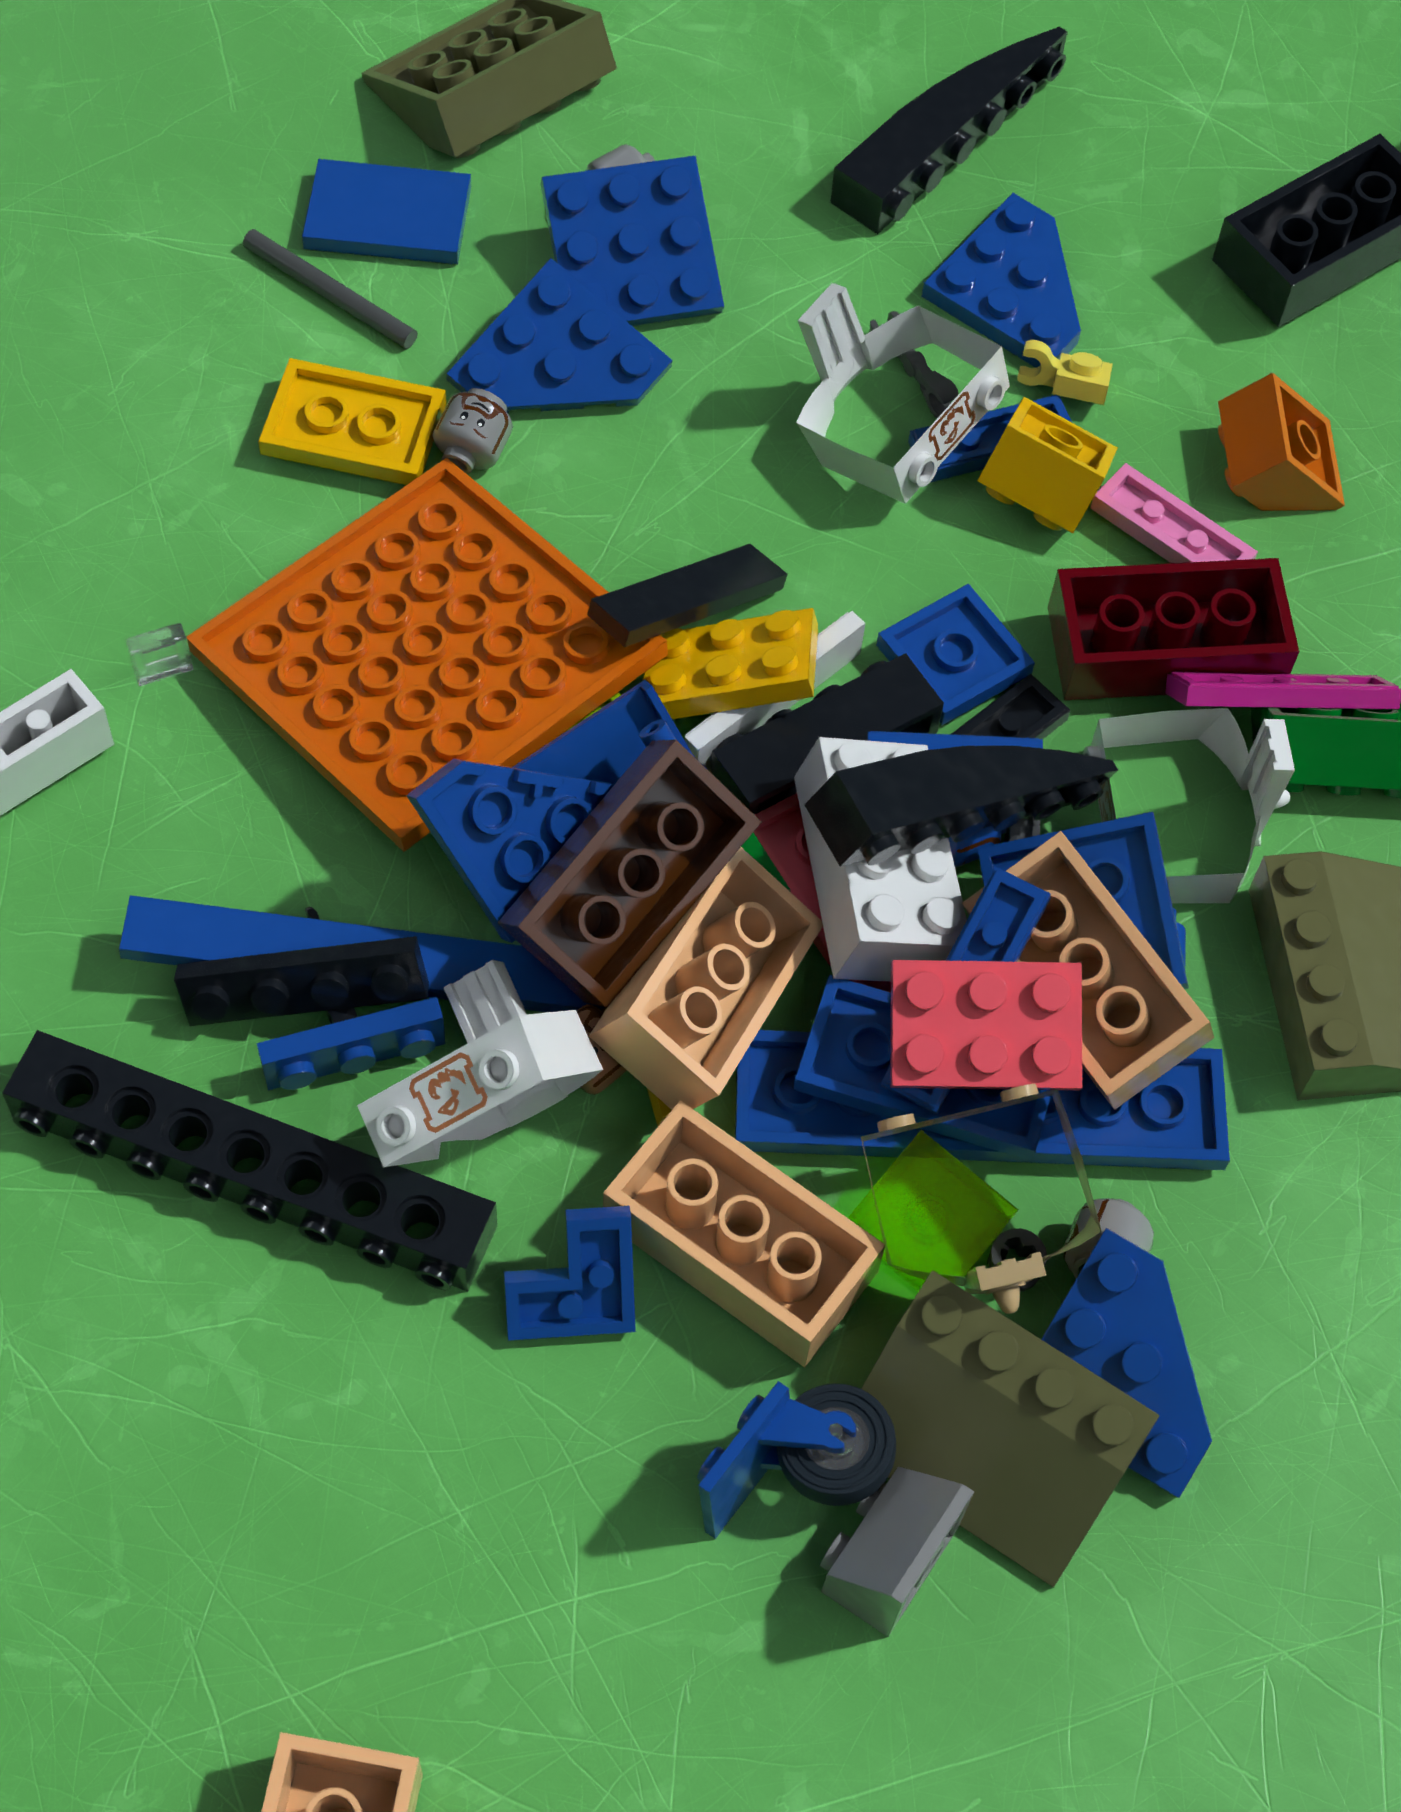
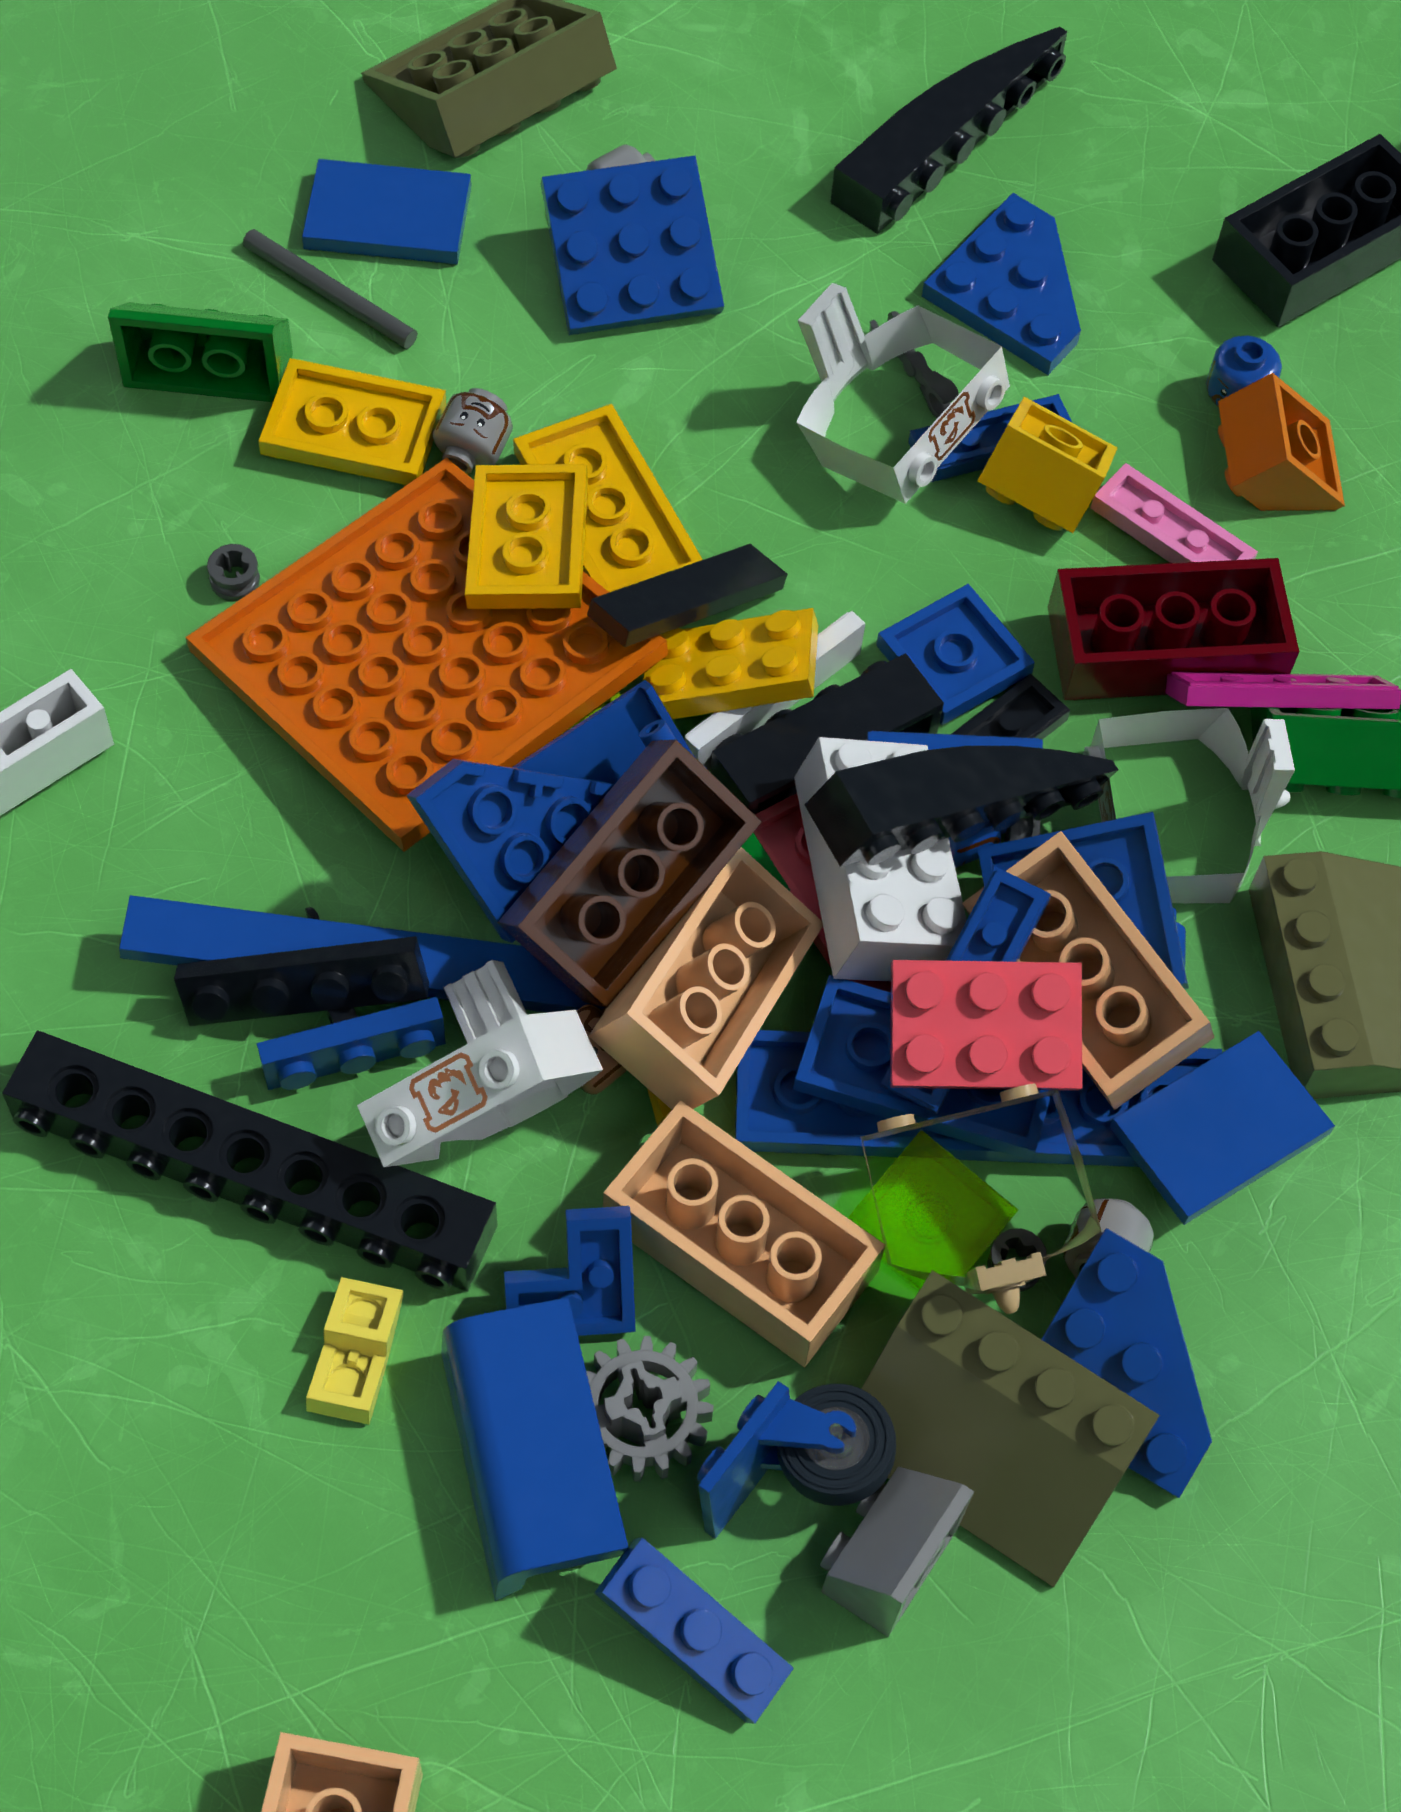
(159, 654): clear tile -> none
(200, 351): none -> green slope
(233, 556): none -> dark grey bush
(354, 1350): none -> light yellow slope
(527, 536): none -> yellow plate
(531, 1443): none -> blue piece
(560, 350): blue plate -> none
(628, 517): none -> yellow plate
(666, 1398): none -> light grey gear
(694, 1630): none -> blue plate
(1071, 376): light yellow plate -> none
(1221, 1127): none -> blue tile
(1239, 364): none -> blue head

